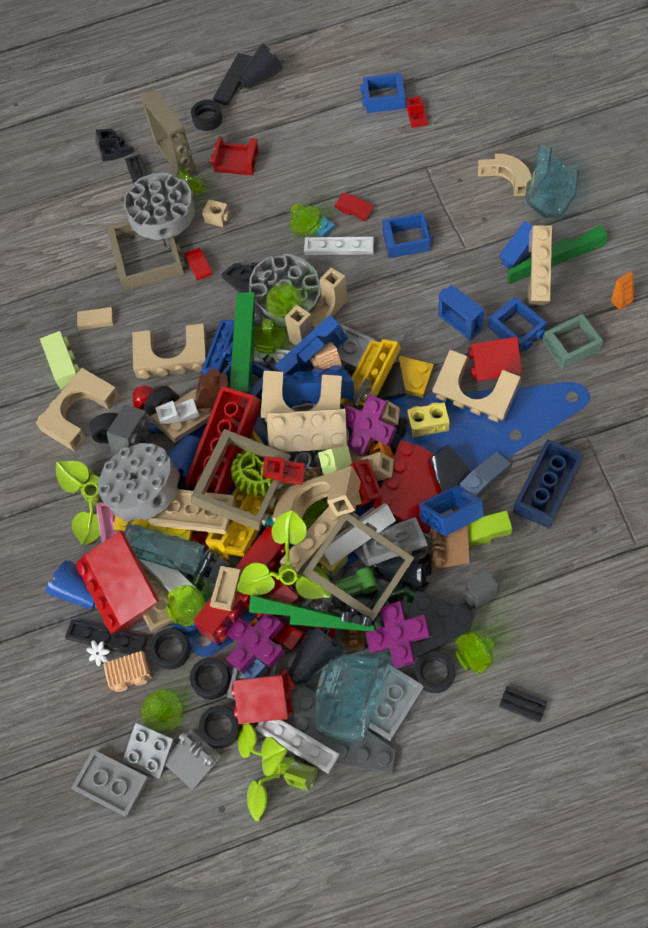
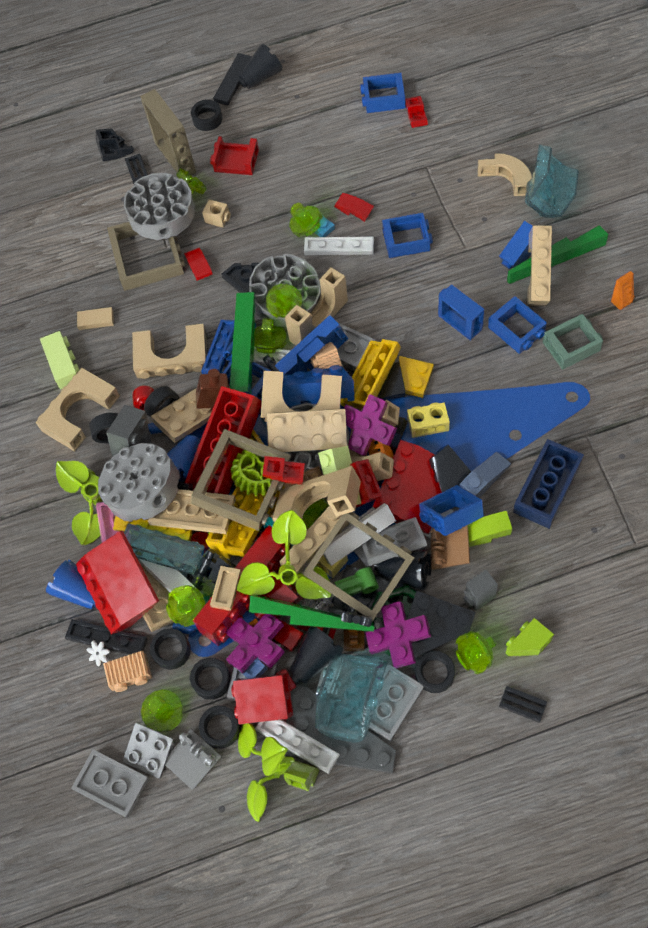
(181, 412): white slope -> none
(363, 392): clear smoke plate -> none
(494, 356): red panel -> none
(495, 405): tan arch -> none
(530, 641): none -> lime slope

